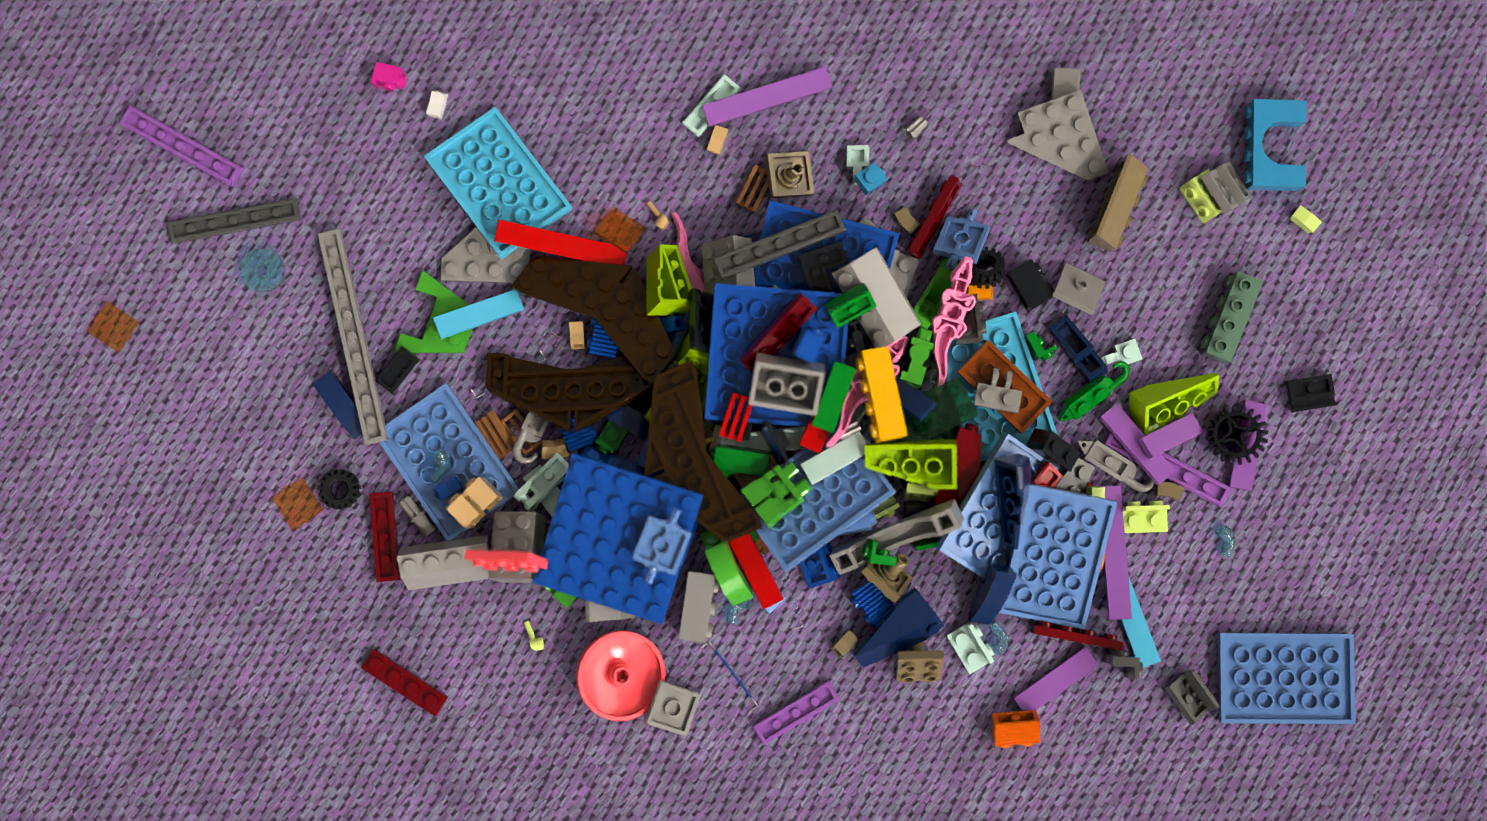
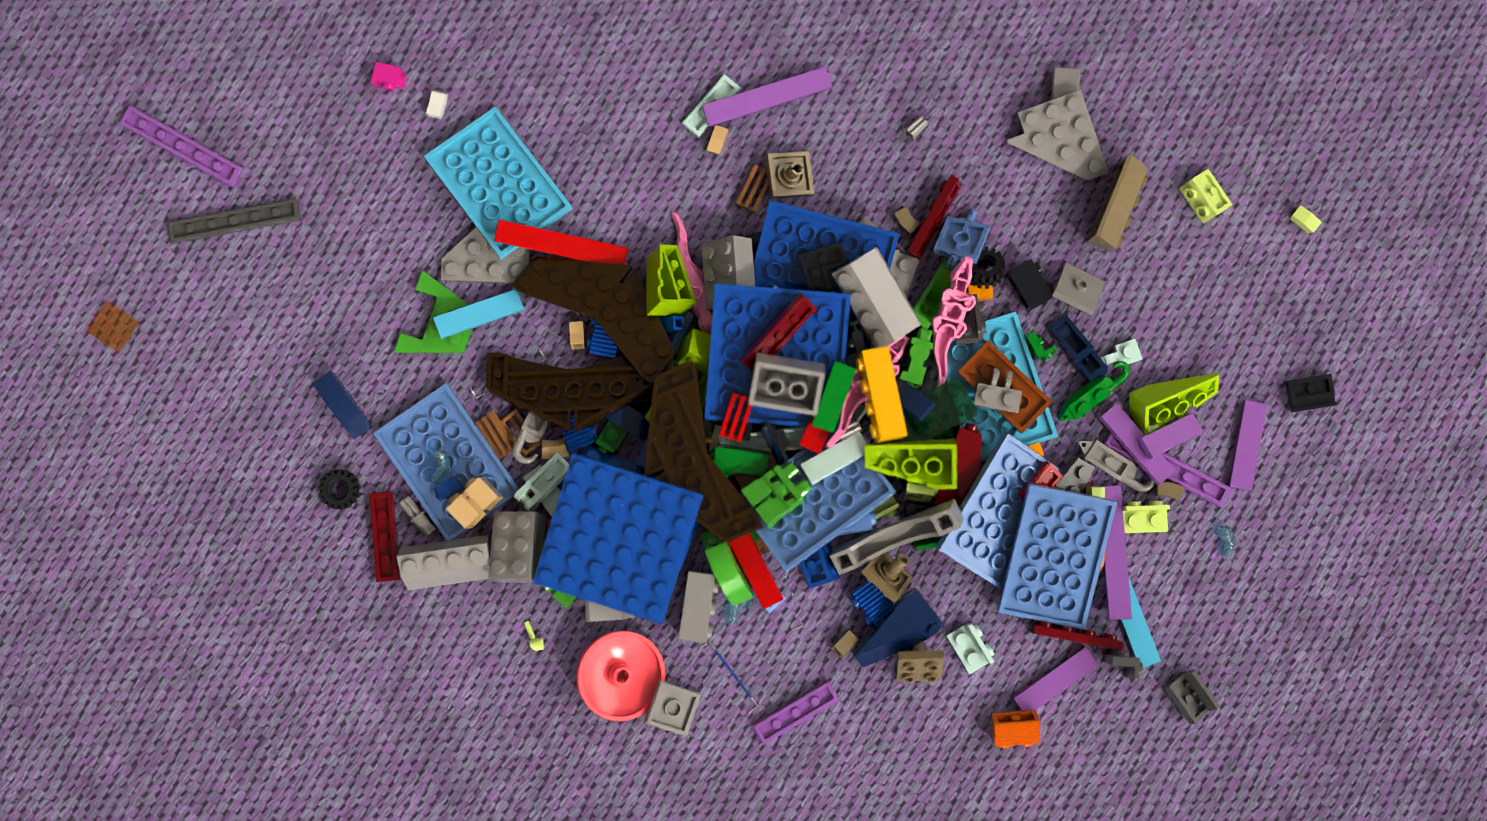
(249, 270): clear light blue plate -> none
(298, 504): clear orange piece -> none
(353, 337): light grey plate -> none
(397, 370): black plate -> none
(404, 682): dark red plate -> none
(506, 559): coral plate -> none
(620, 230): clear orange piece -> none
(661, 221): tan hand -> none
(662, 545): medium blue plate -> none
(700, 319): black plate -> none
(779, 244): dark grey tile -> none
(808, 344): blue brick -> none
(850, 305): green slope -> none
(857, 158): light aqua plate -> none
(870, 178): dark azure bracket -> none
(877, 557): green bracket -> none
(992, 594): dark blue slope -> none
(1001, 638): clear light blue arm -> none
(1013, 487): dark blue wedge -> none
(1053, 449): black brick -> none
(1226, 187): light grey slope -> none
(1229, 418): black gear -> none
(1231, 317): sand green brick -> none
(1261, 171): dark azure arch -> none
(1286, 678): medium blue plate -> none

